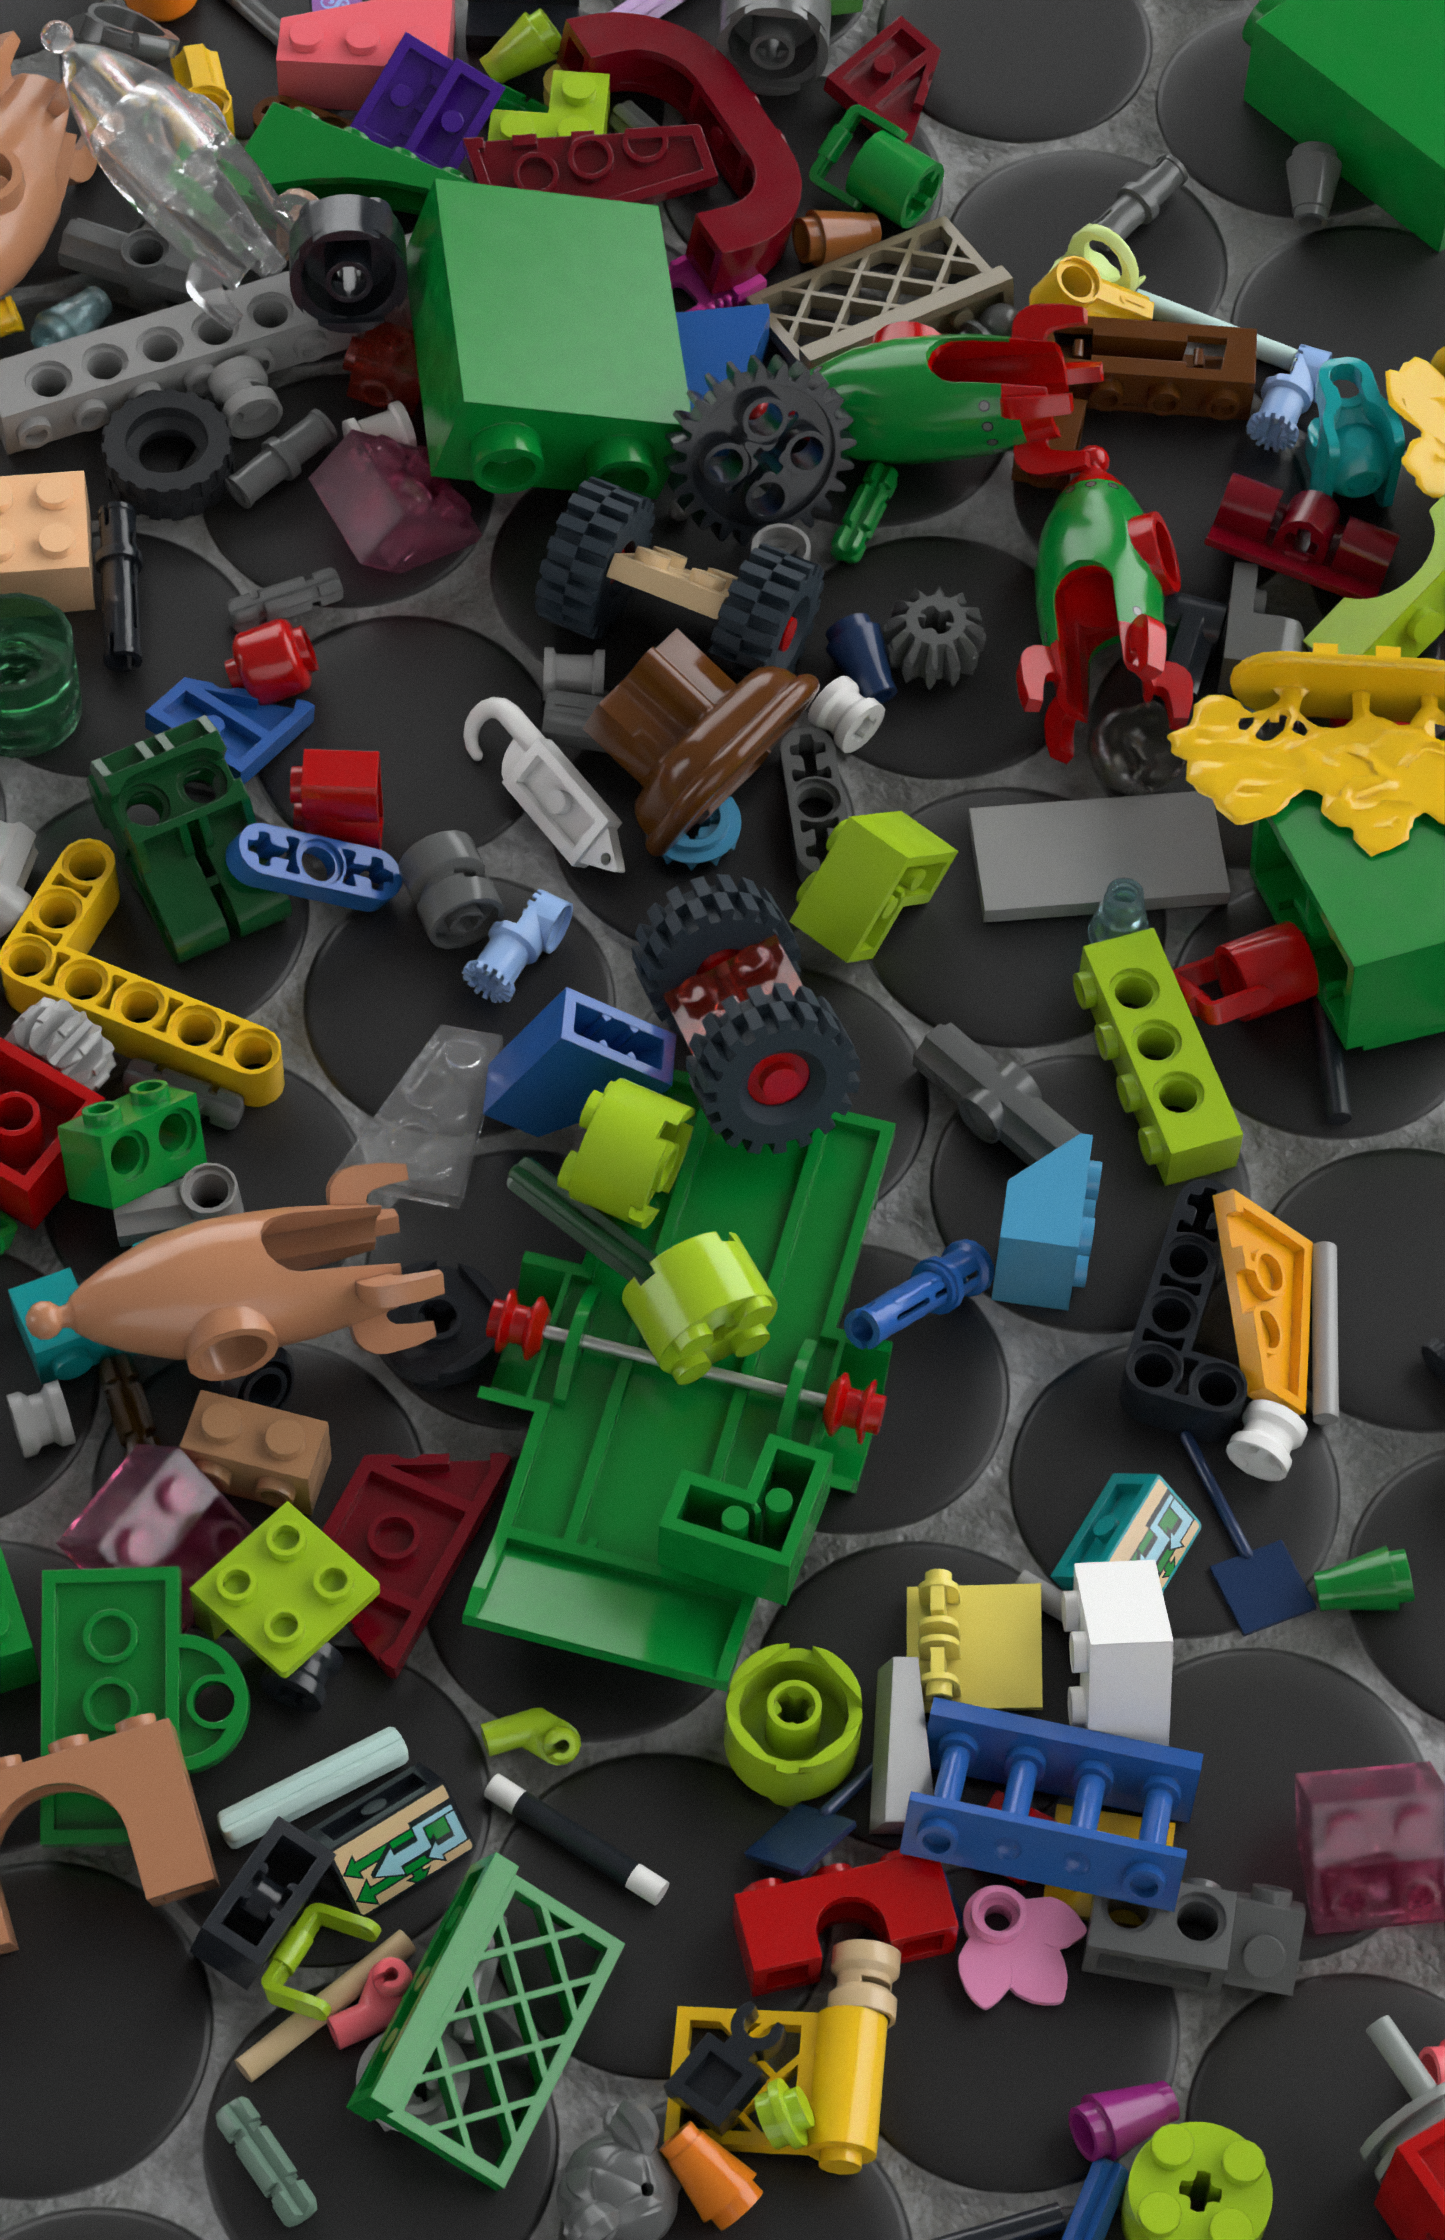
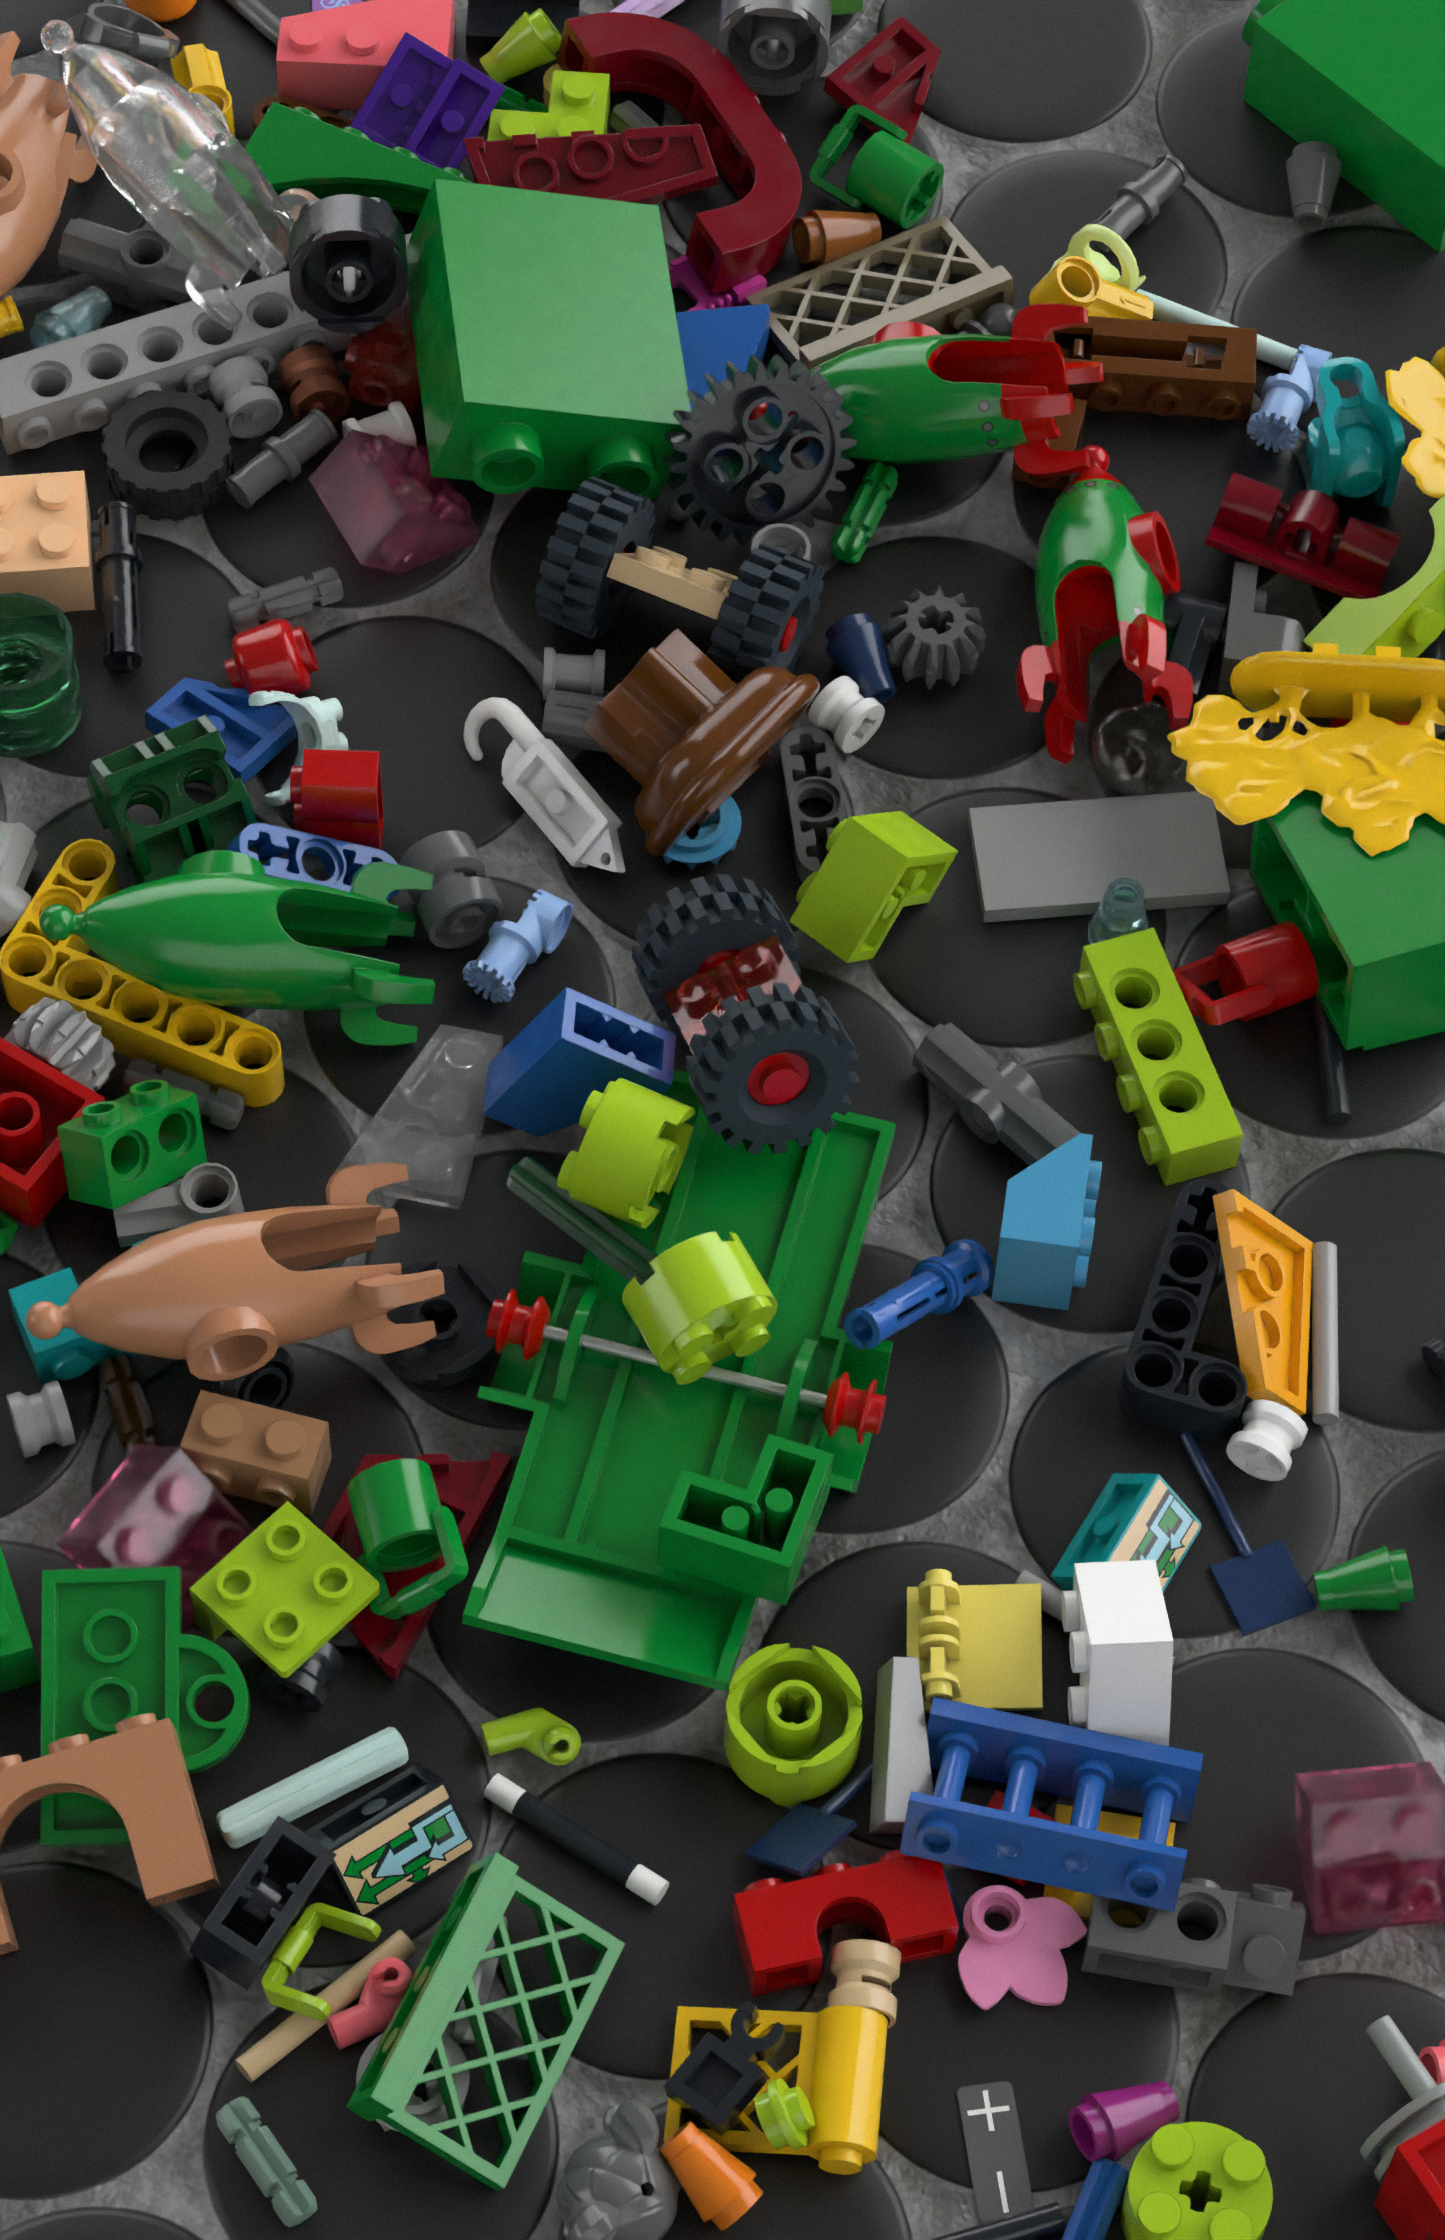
(256, 940): none -> green piece
(312, 381): none -> copper wheel
(315, 725): none -> light aqua helmet
(405, 1529): none -> green piece
(995, 2150): none -> dark grey sticker

